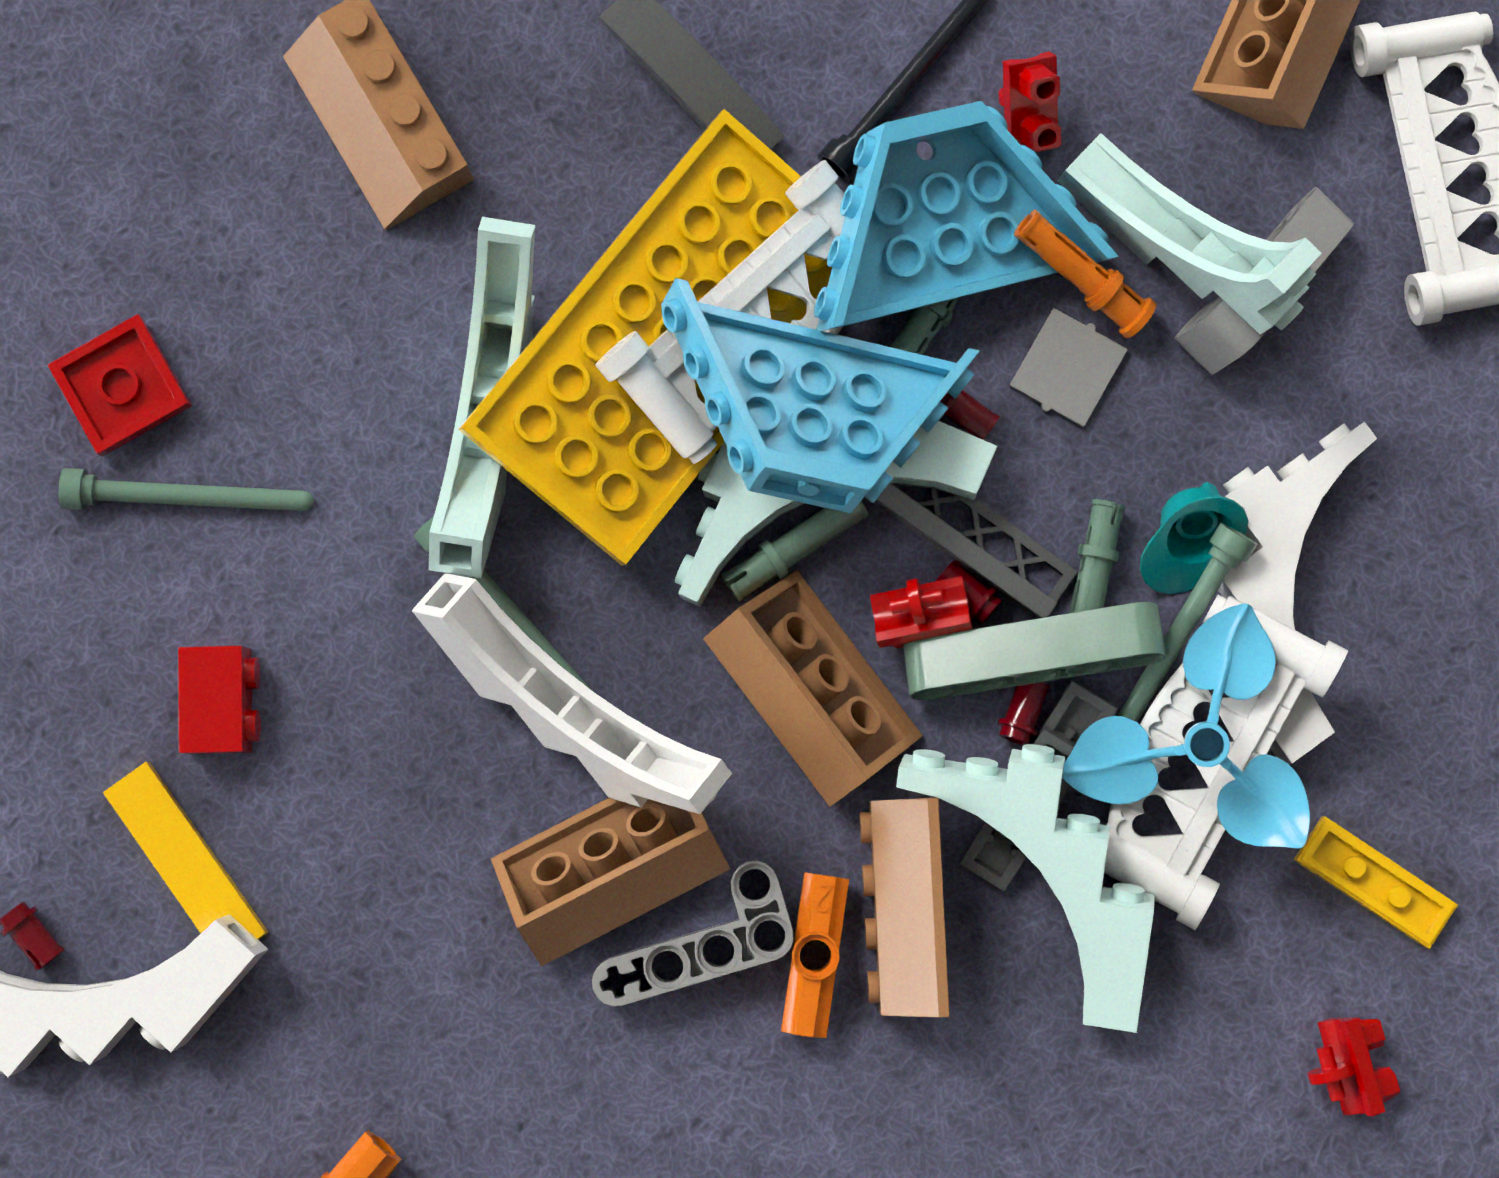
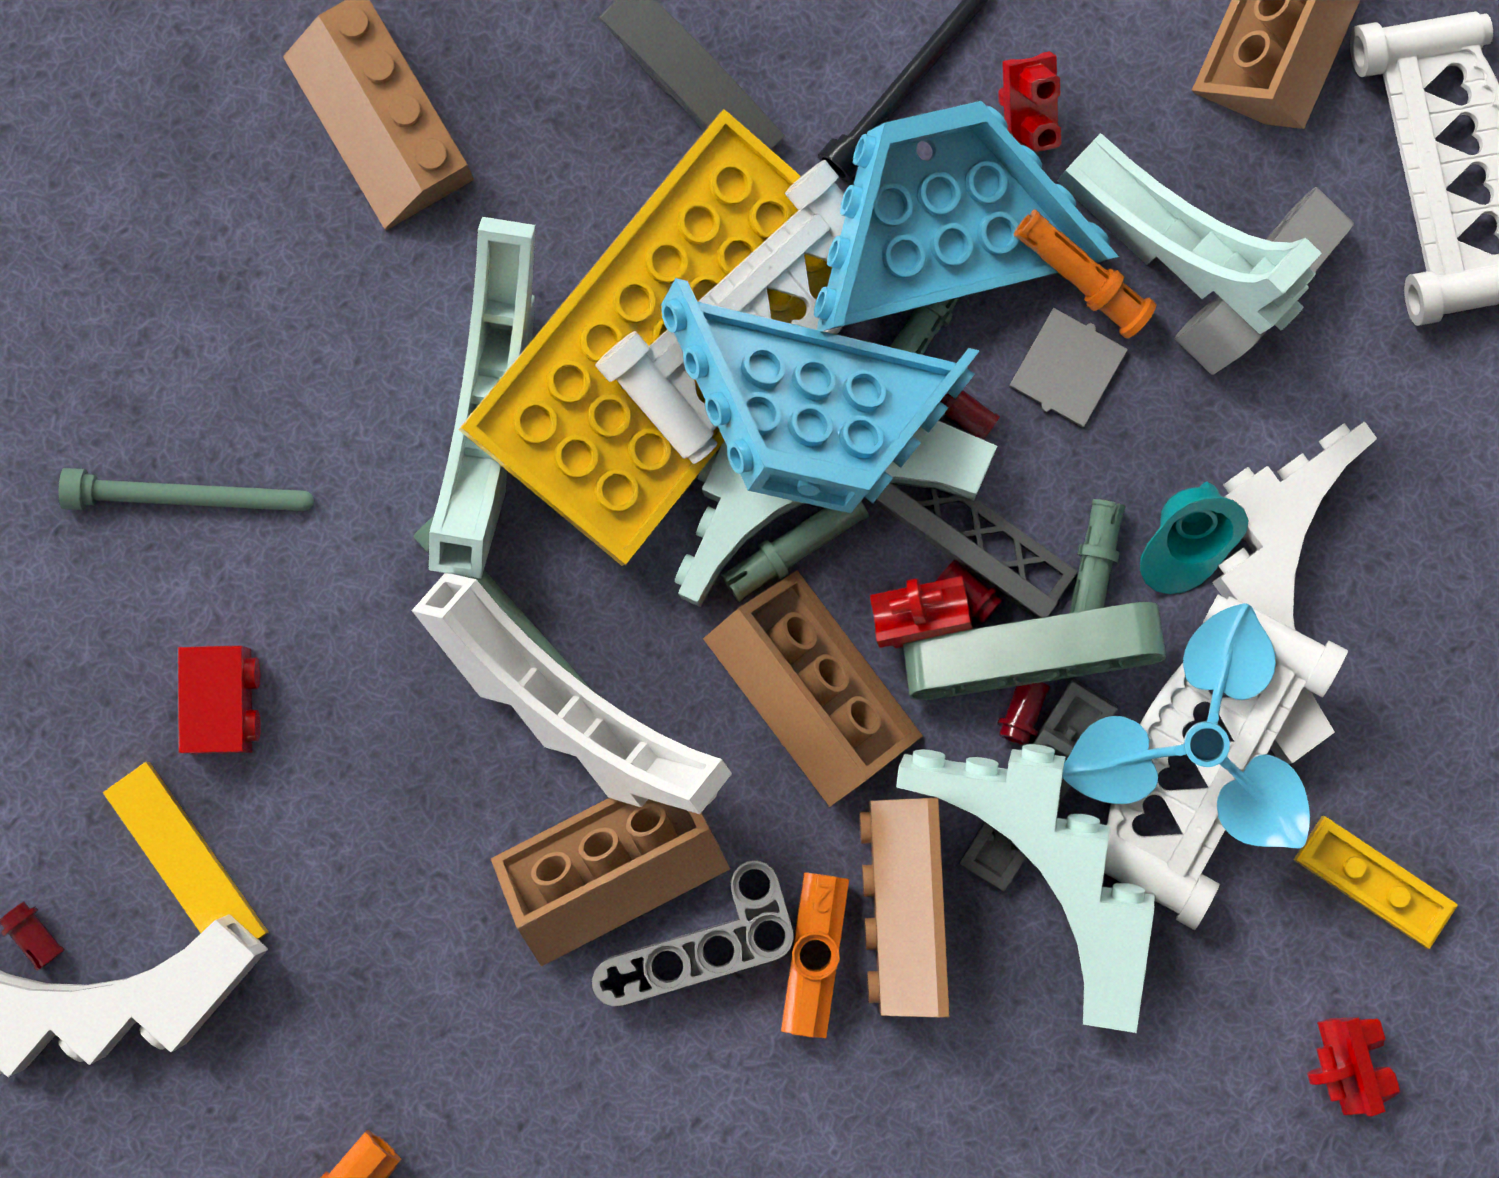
(119, 385): red plate -> none
(1228, 551): sand green piece -> none

